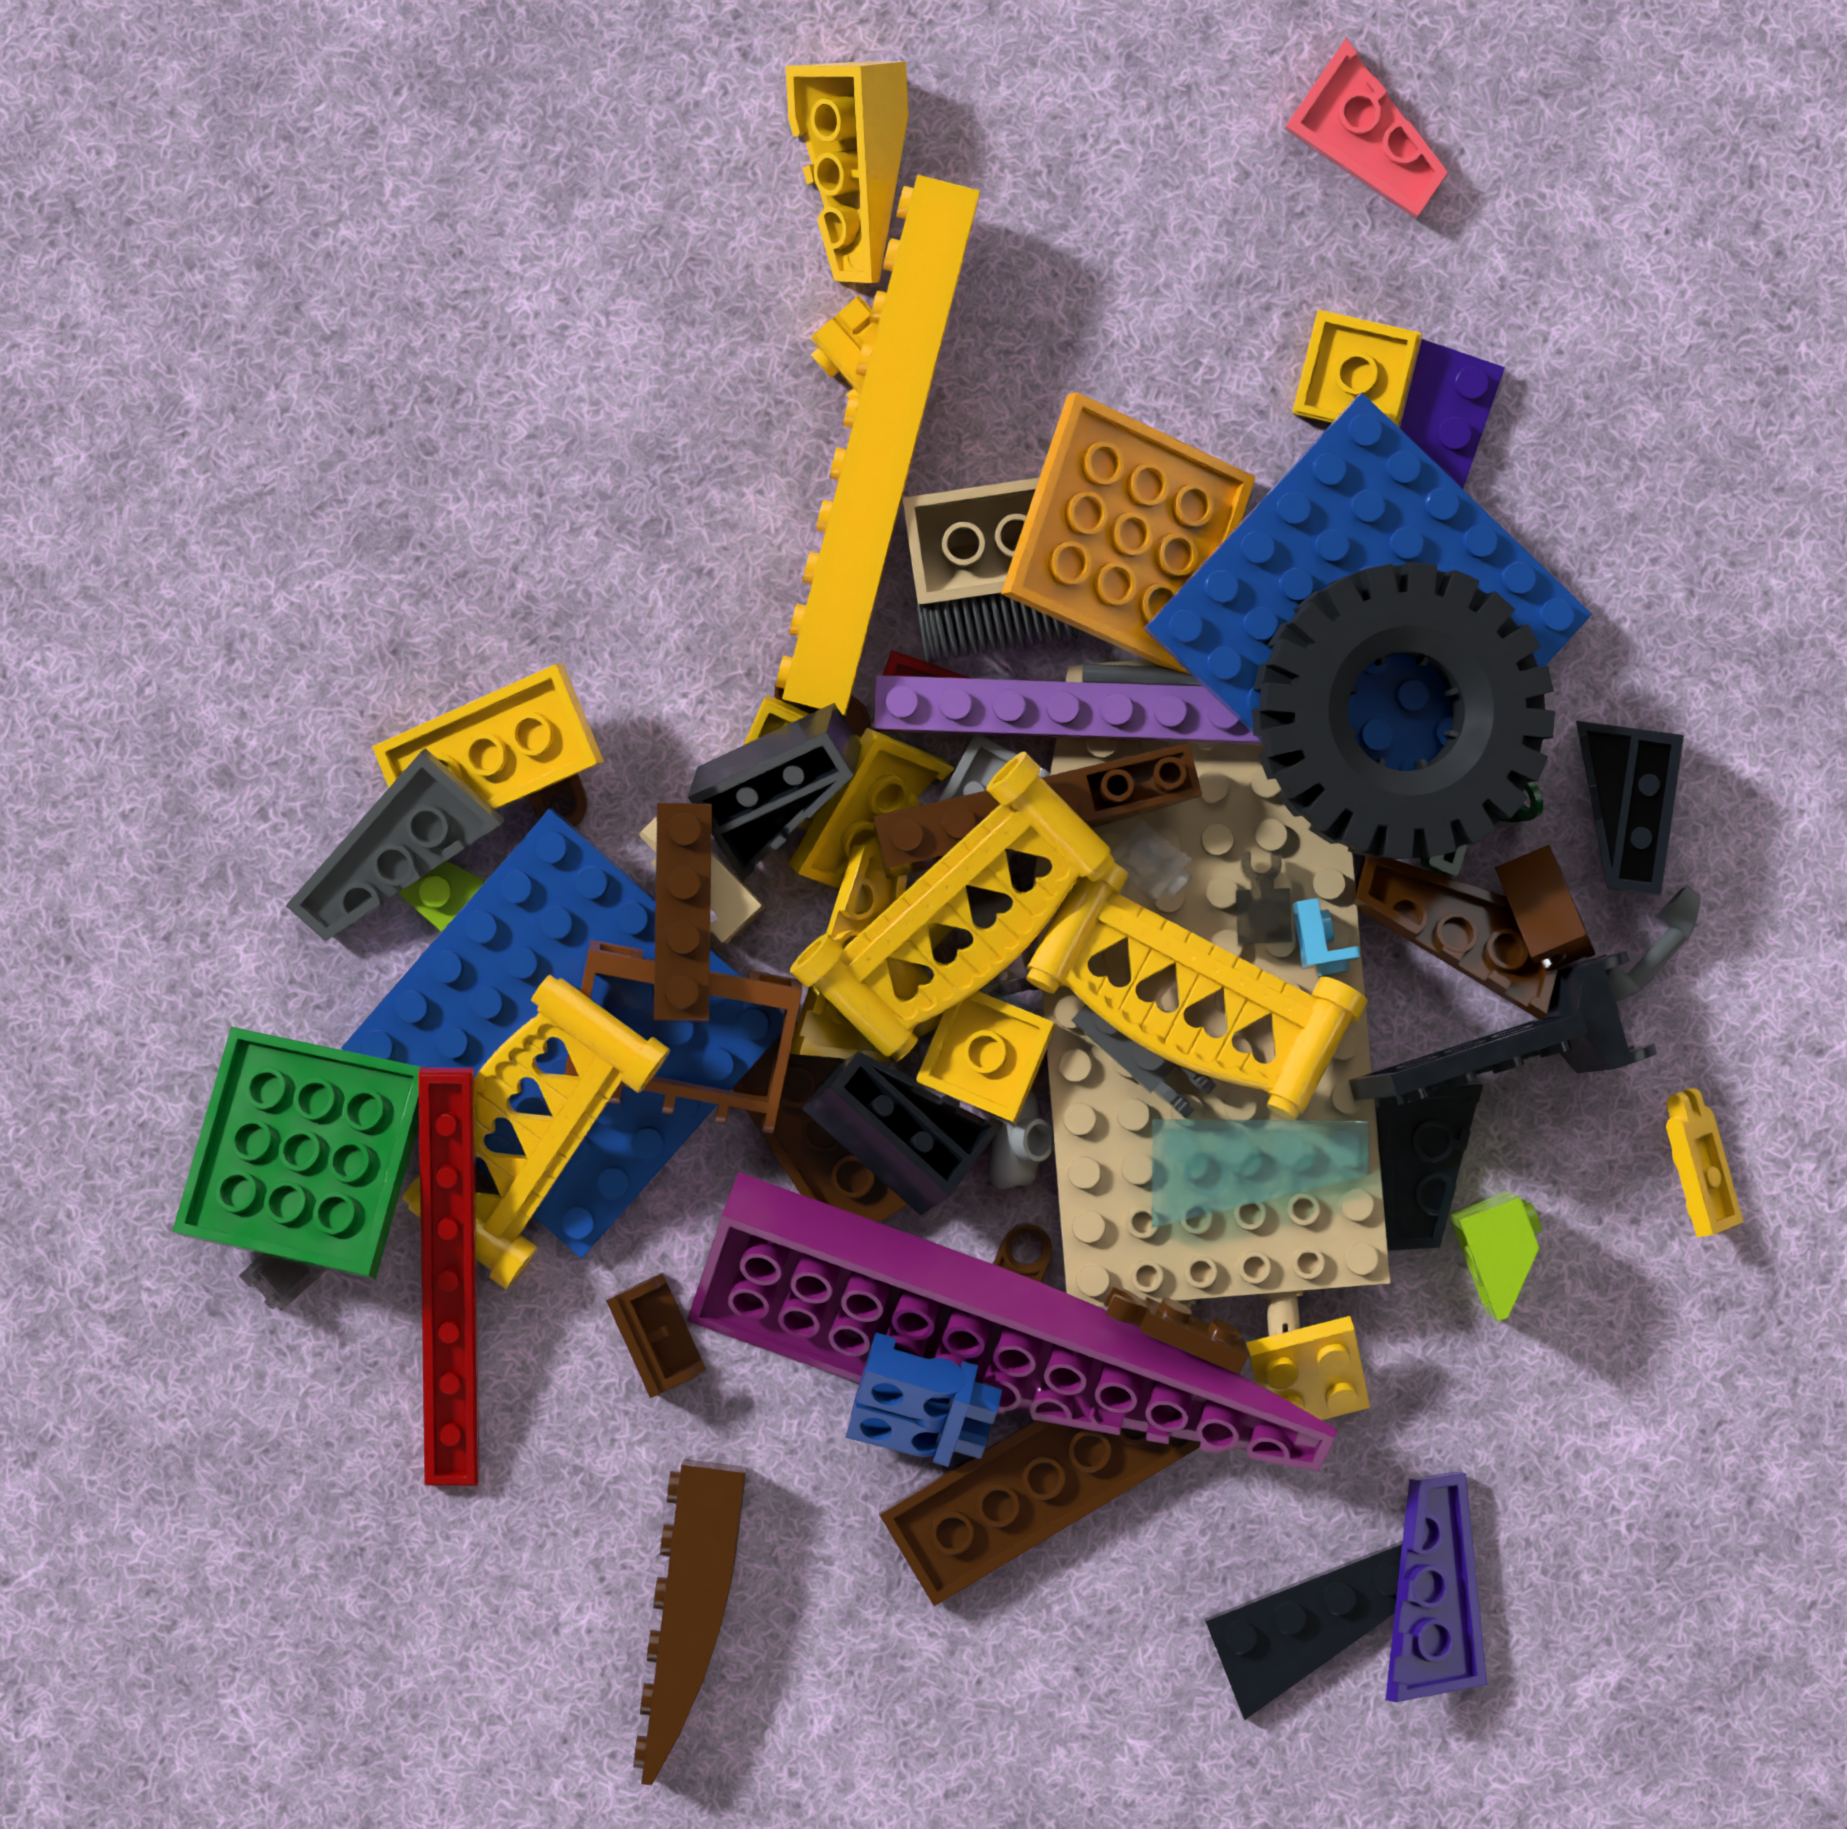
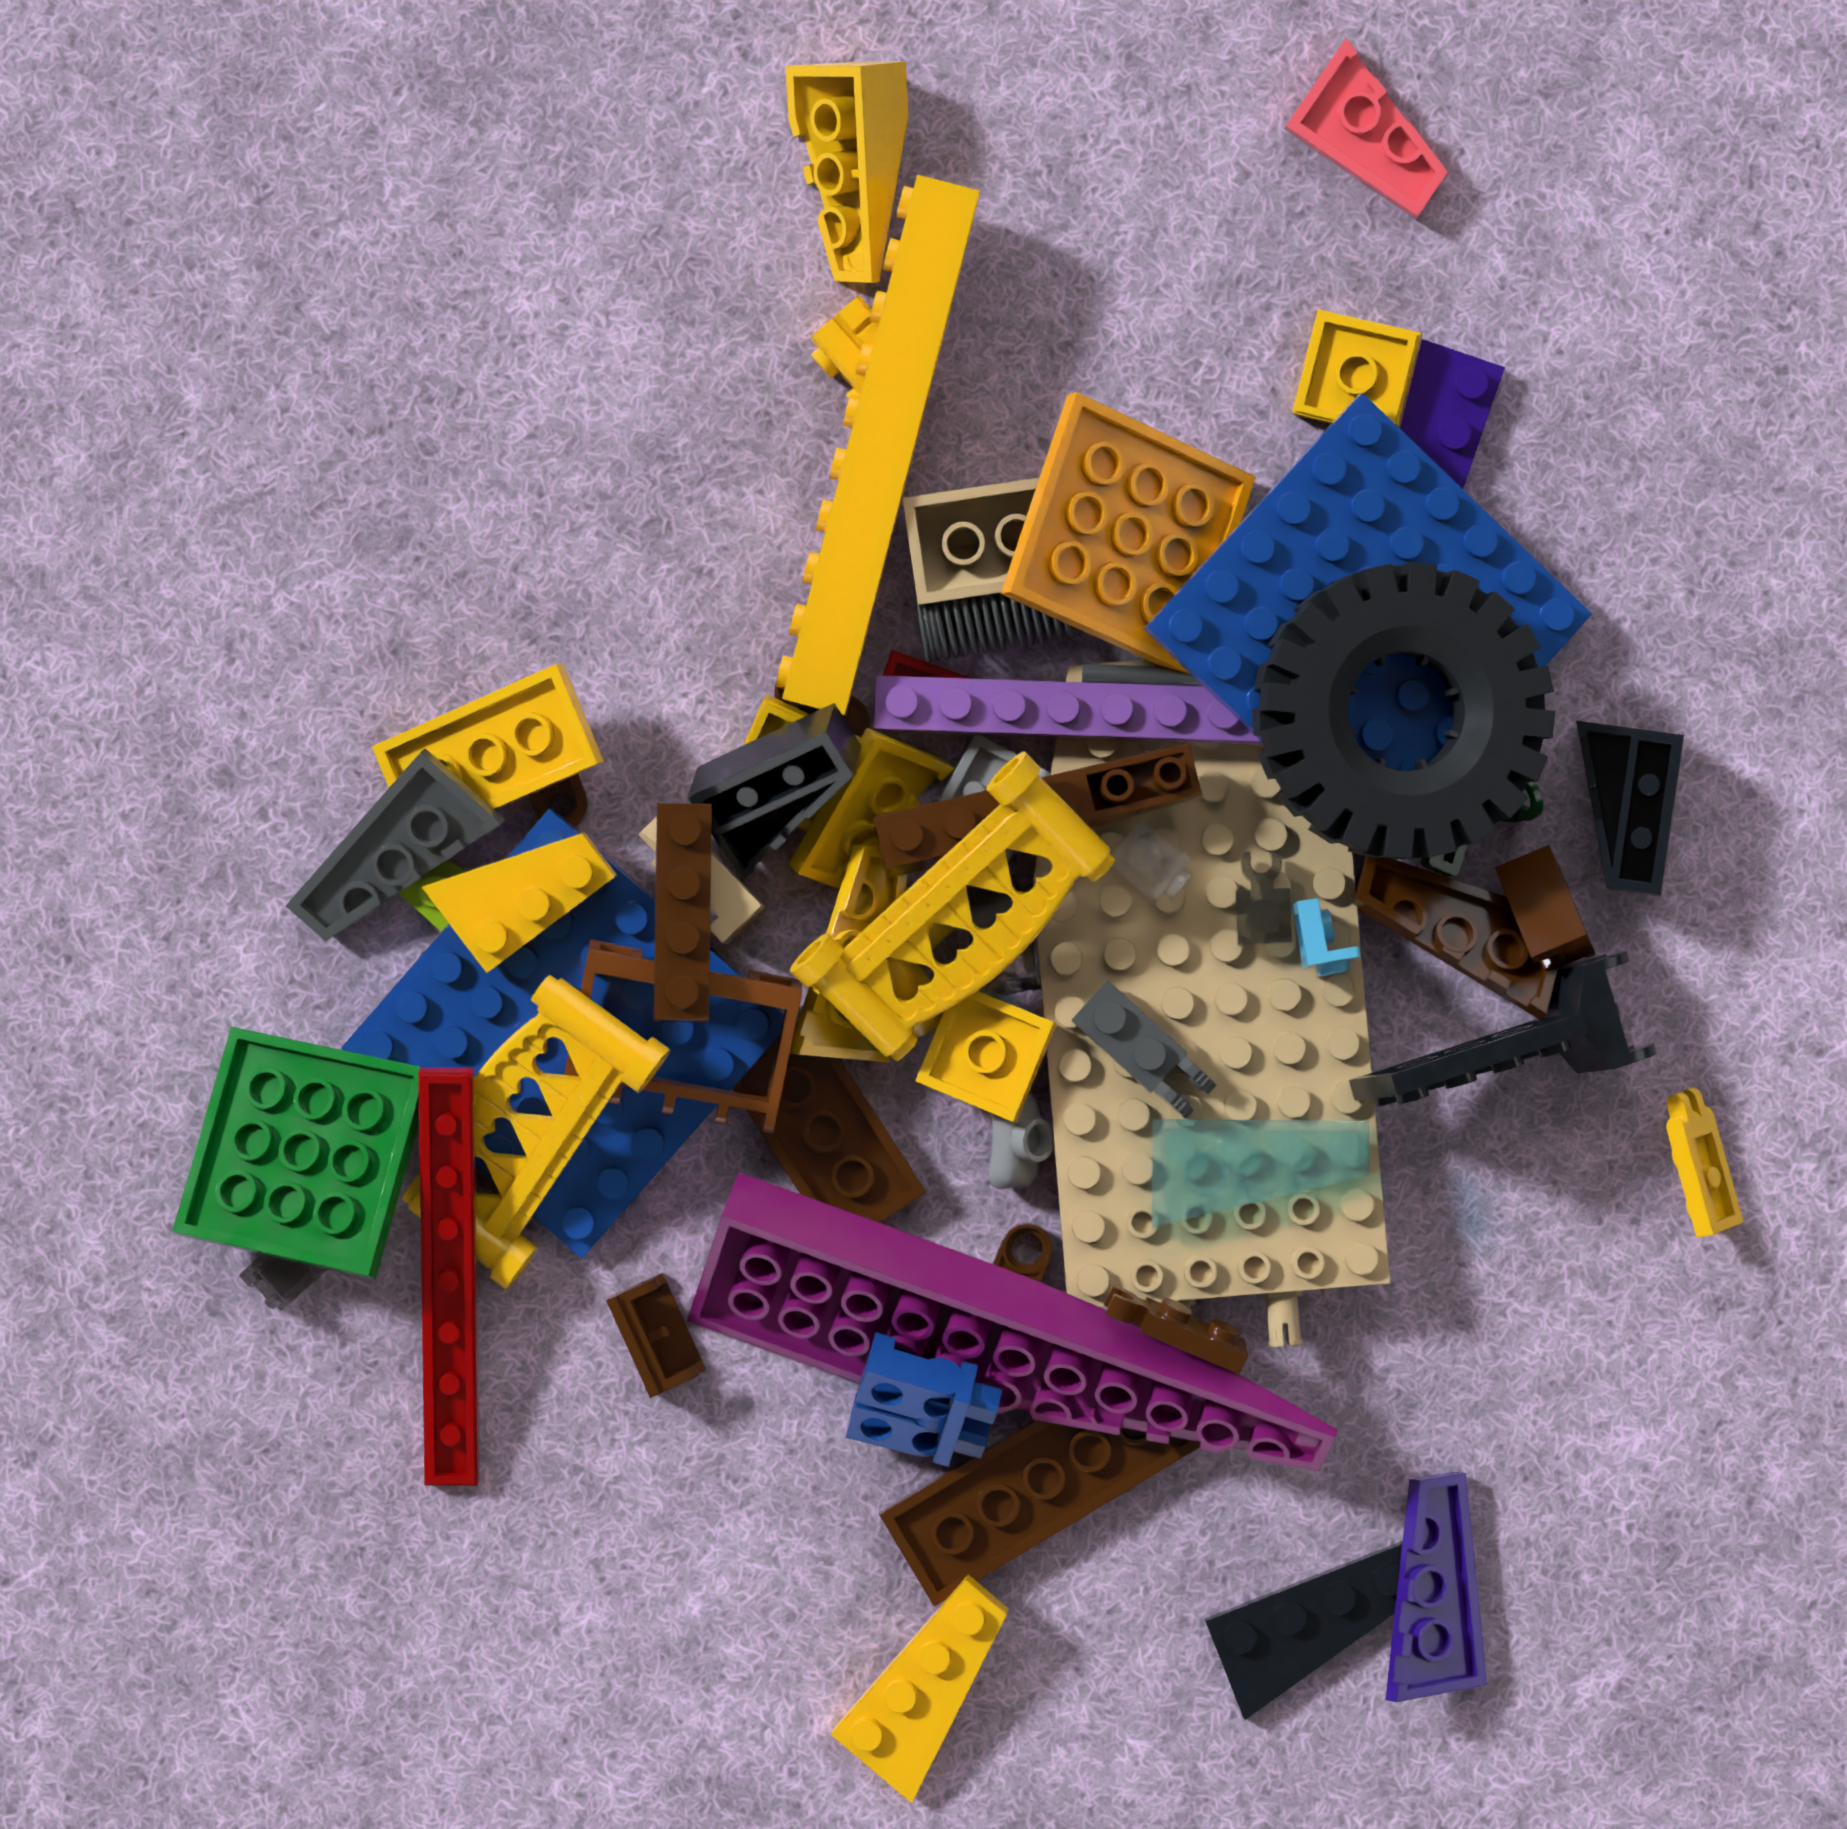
(519, 897): none -> yellow wing
(692, 1600): reddish brown slope -> none
(899, 1130): black wedge -> none
(916, 1698): none -> yellow wing
(1303, 1024): yellow piece -> none
(1313, 1368): yellow plate -> none
(1420, 1163): black wing -> none
(1498, 1248): lime slope -> none
(1681, 916): dark grey bar -> none

